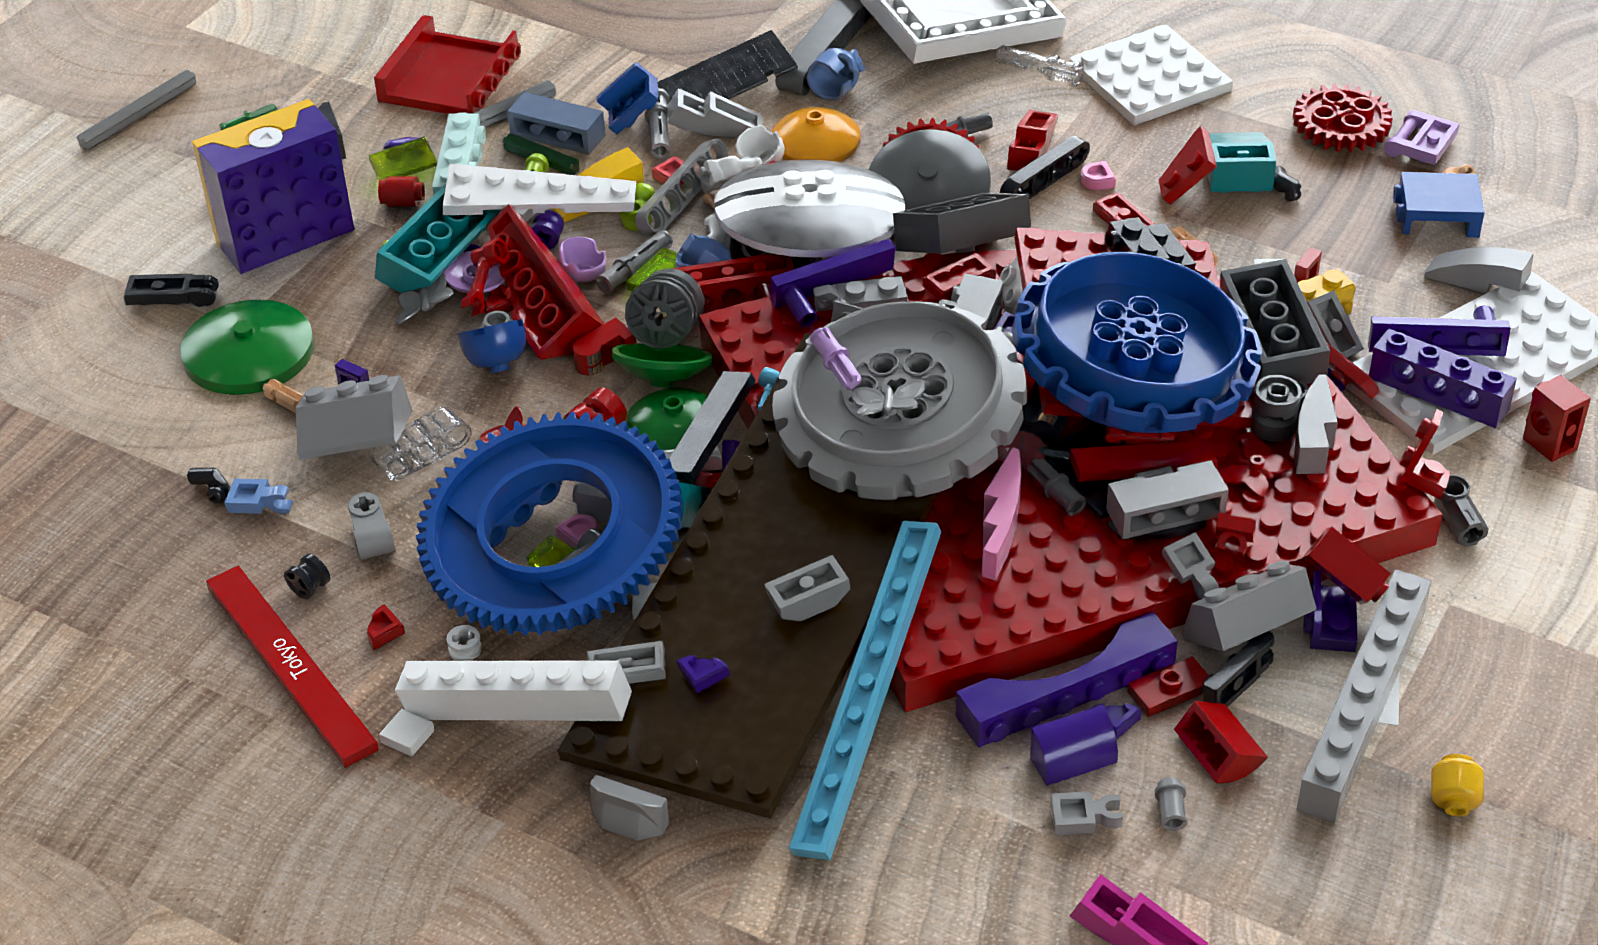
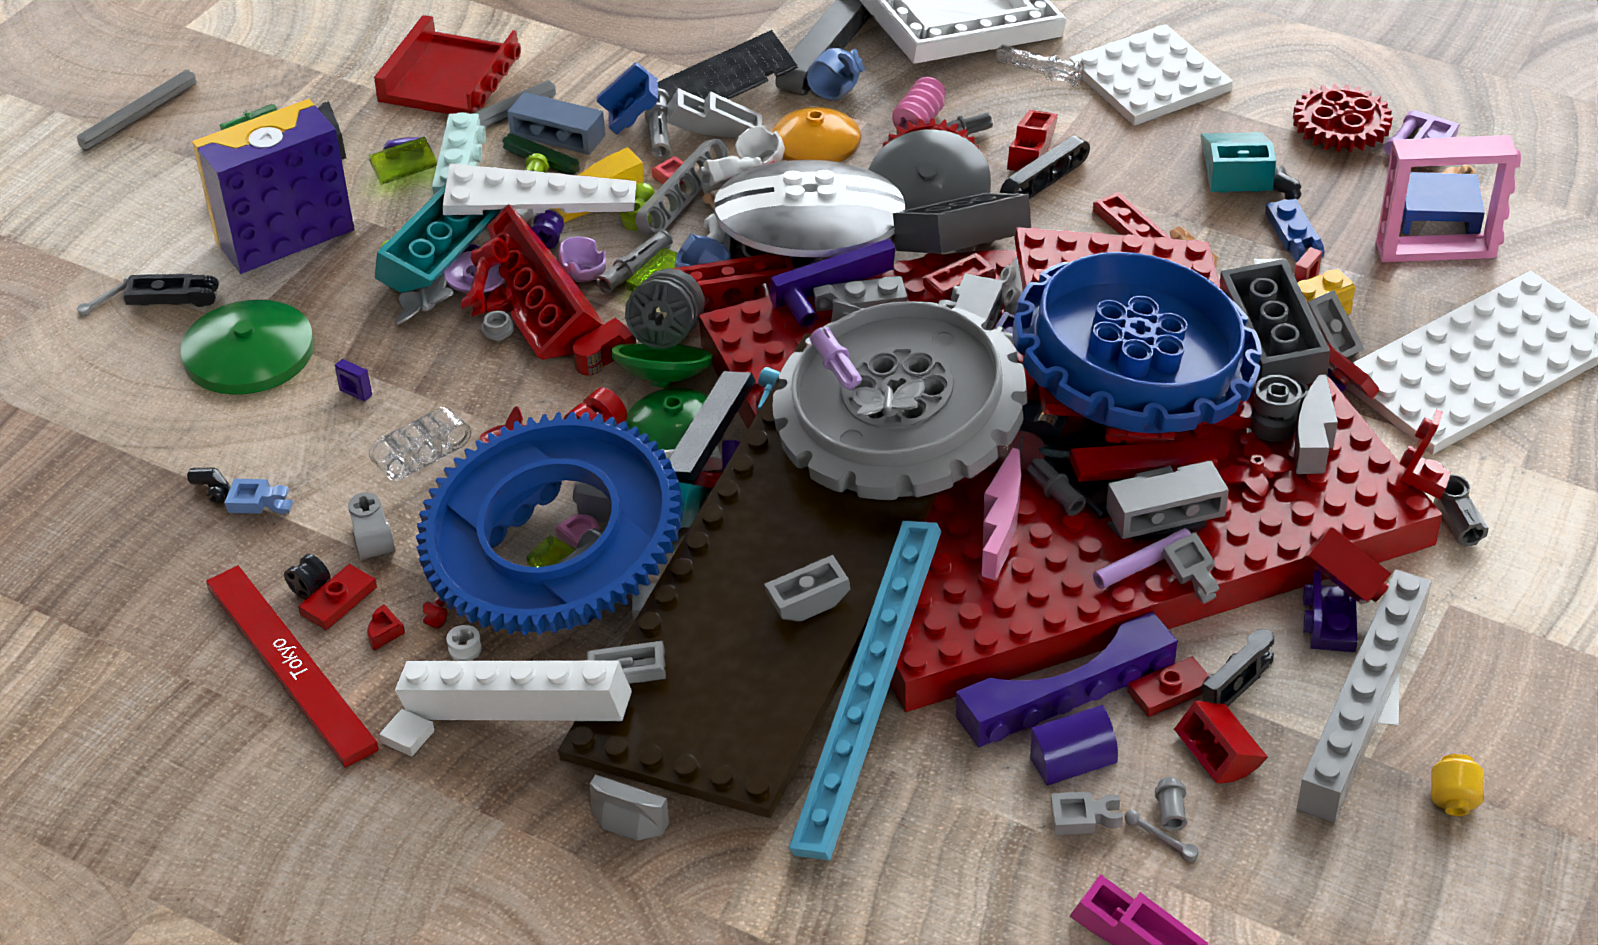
(85, 308): none -> light grey hinge
(282, 394): light nougat axle -> none
(337, 596): none -> red plate
(351, 416): light grey slope -> none
(401, 191): red brick -> none
(435, 613): none -> red hand
(494, 345): blue cylinder -> none
(702, 671): dark purple tile -> none
(921, 102): none -> bright pink piece
(1097, 176): bright pink tile -> none
(1122, 717): dark purple tile -> none
(1135, 561): none -> lavender piece
(1153, 240): plate -> none
(1188, 167): red wing -> none
(1189, 851): none -> light grey hinge
(1235, 528): red tile -> none
(1250, 607): light grey slope -> none
(1293, 227): none -> blue hinge
(1442, 152): none -> bright pink window
(1442, 378): dark purple brick -> none
(1459, 336): dark purple piece -> none
(1482, 268): light grey slope -> none
(1556, 418): red brick -> none

